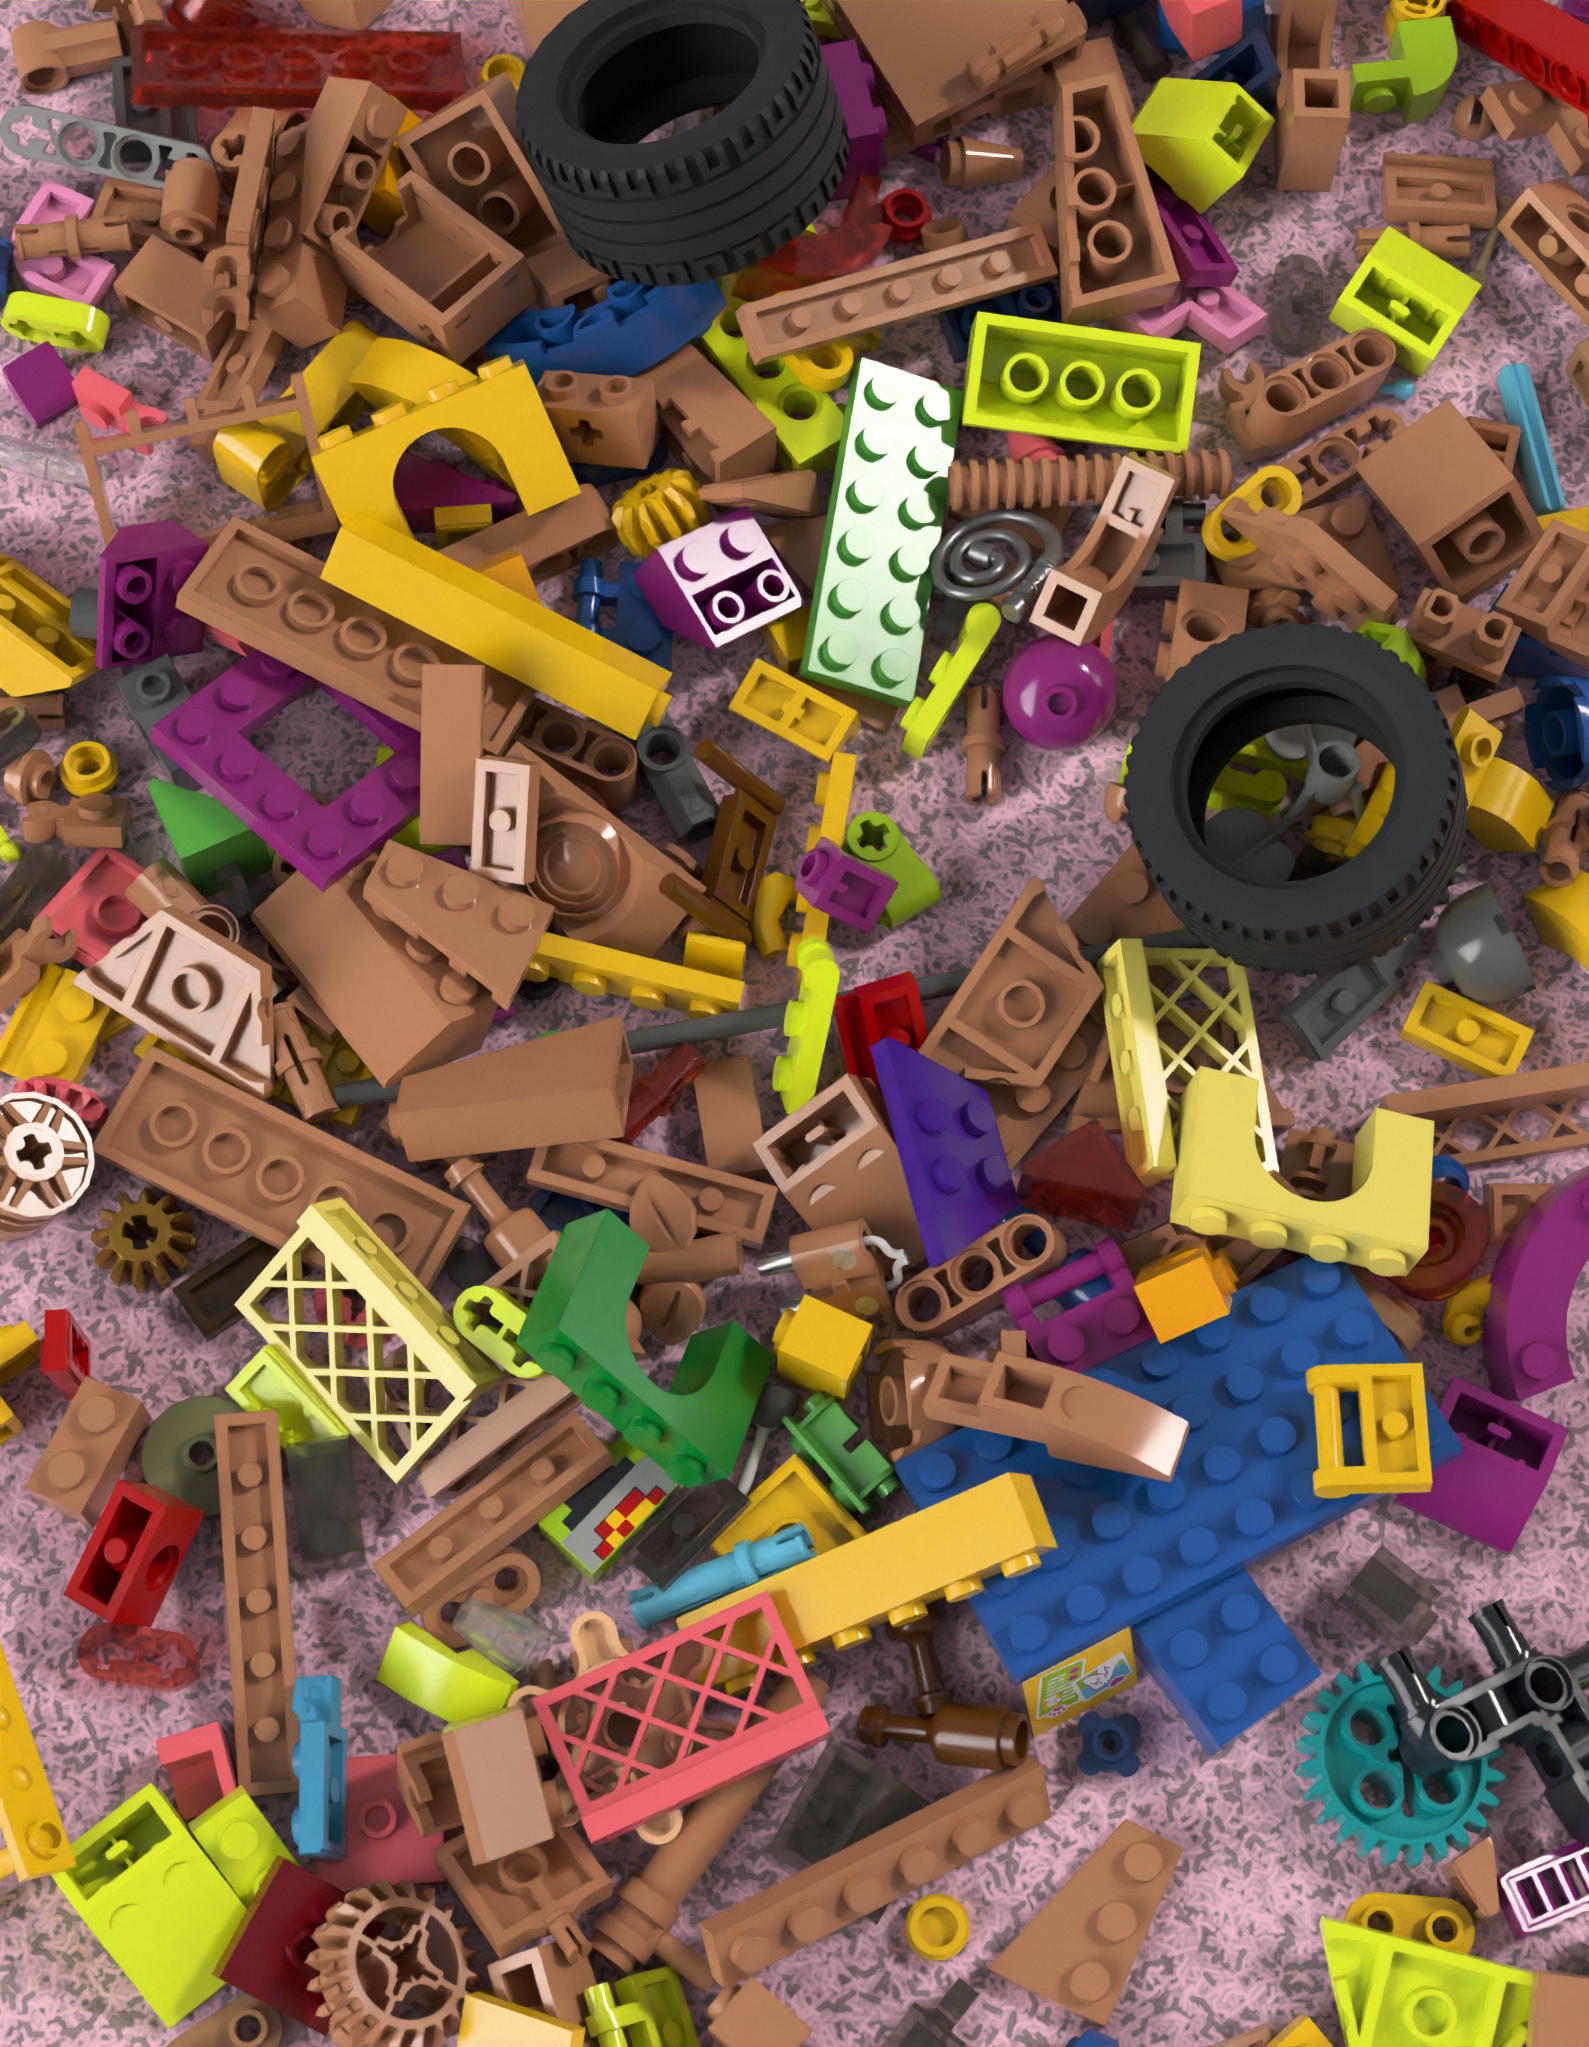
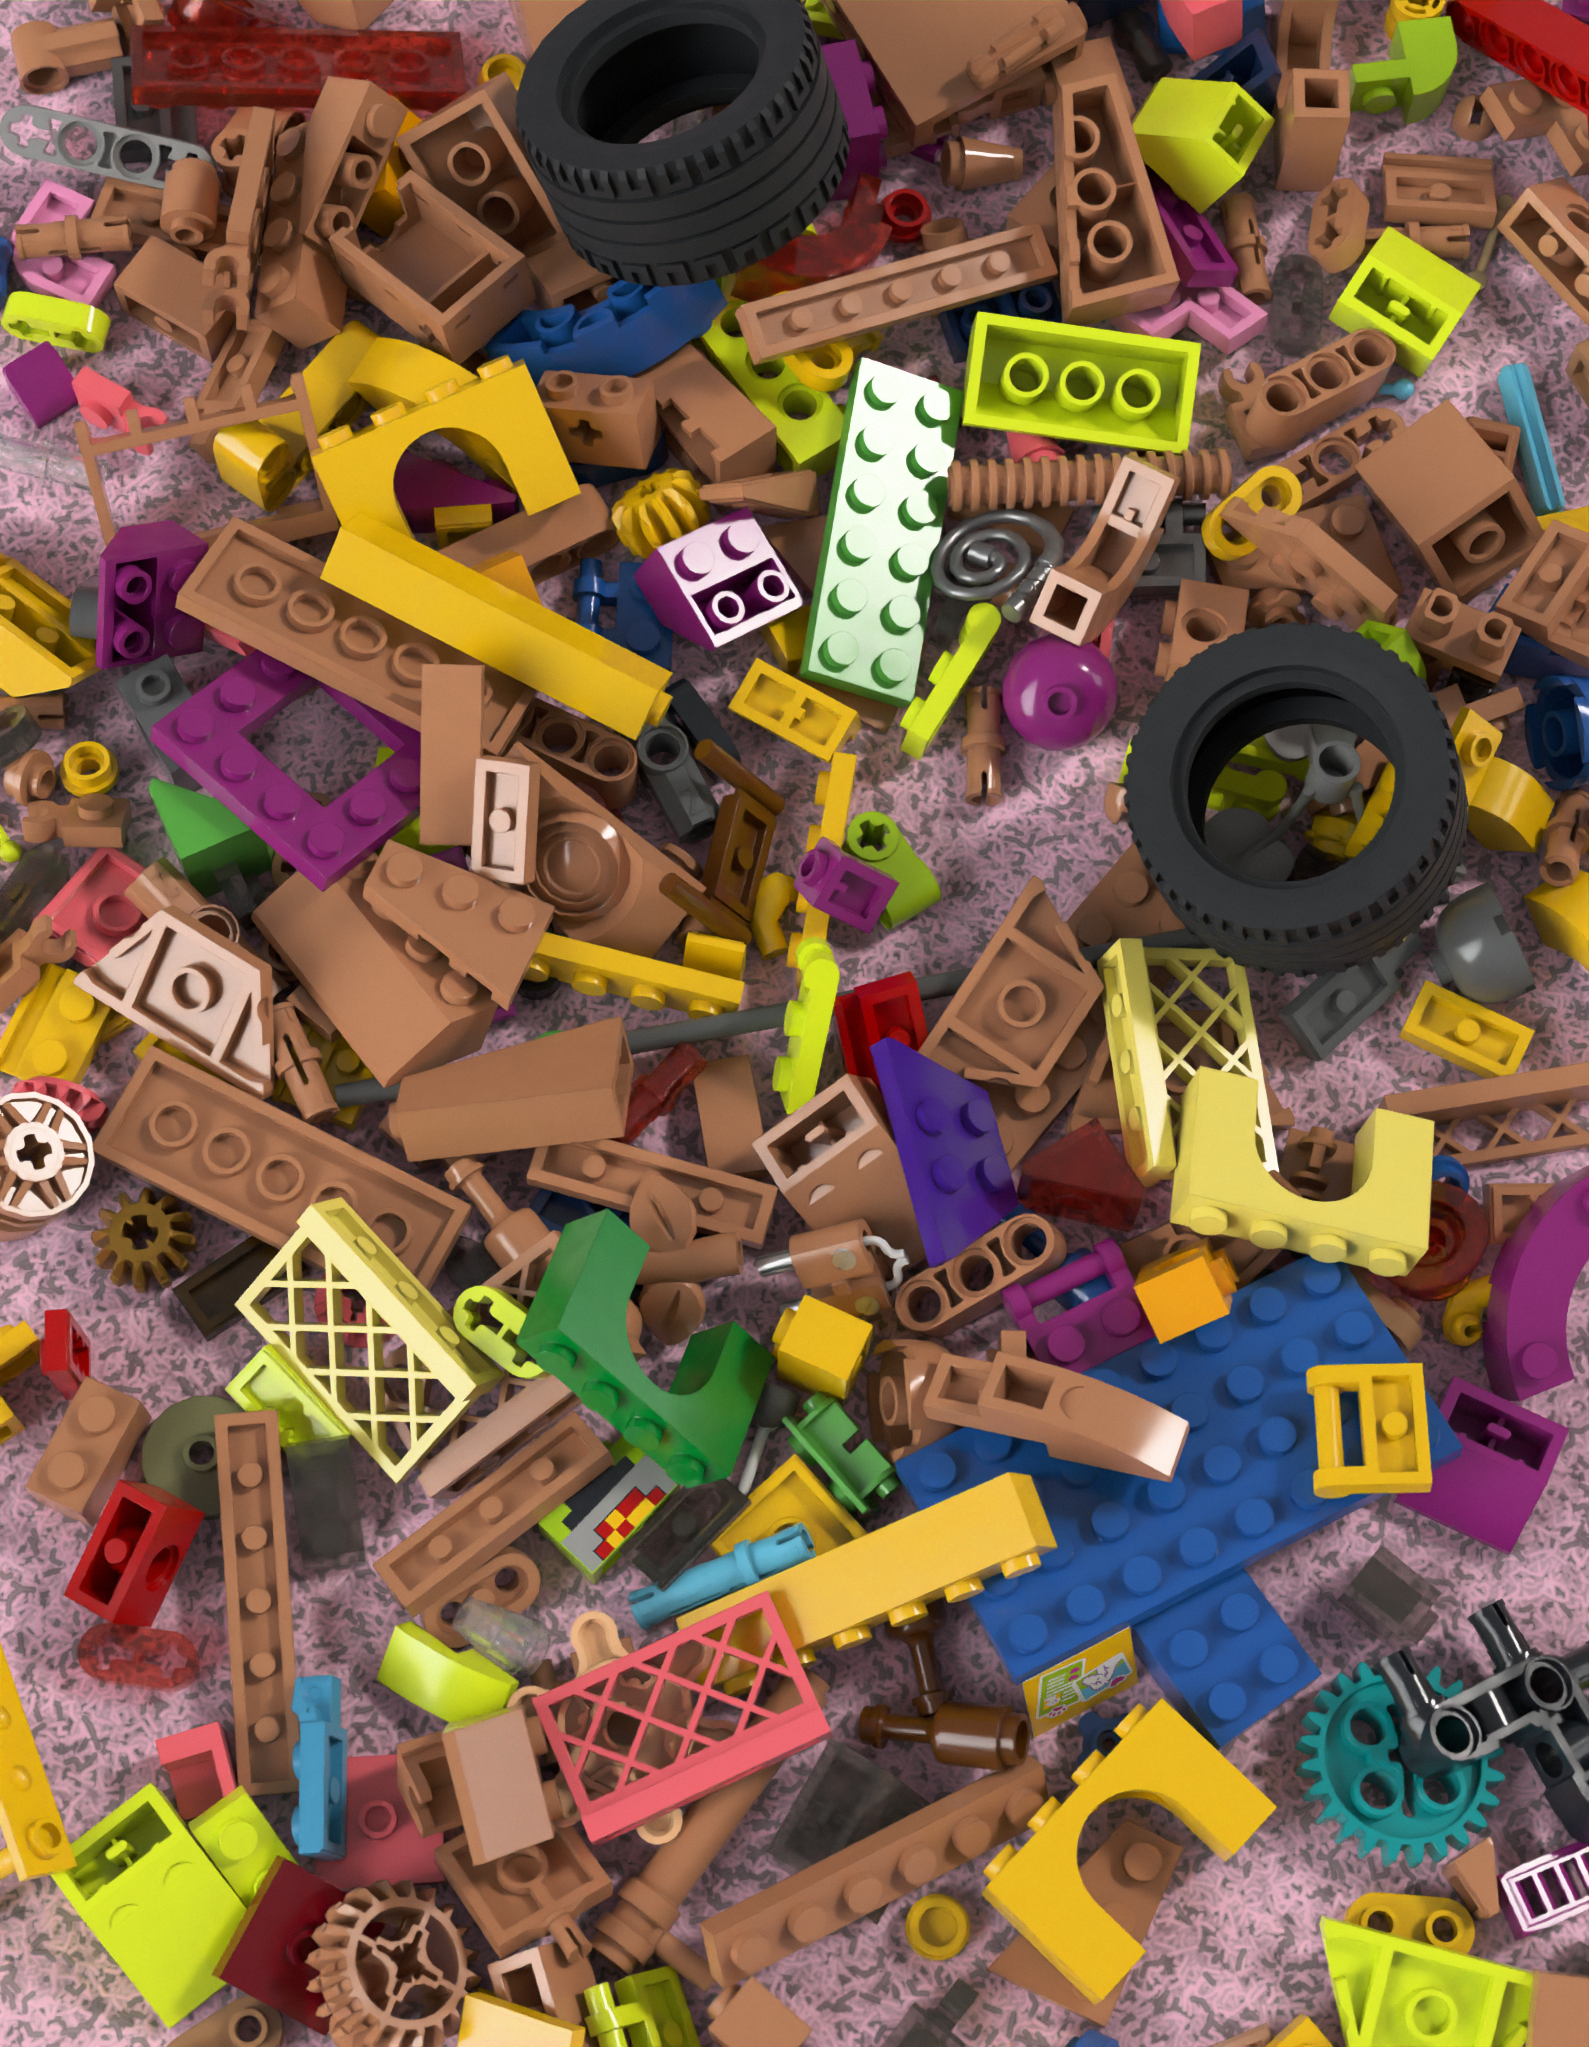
(697, 720): none -> black beam
(1155, 1762): none -> yellow arch
(1246, 247): none -> nougat pin
(1338, 225): none -> nougat beam

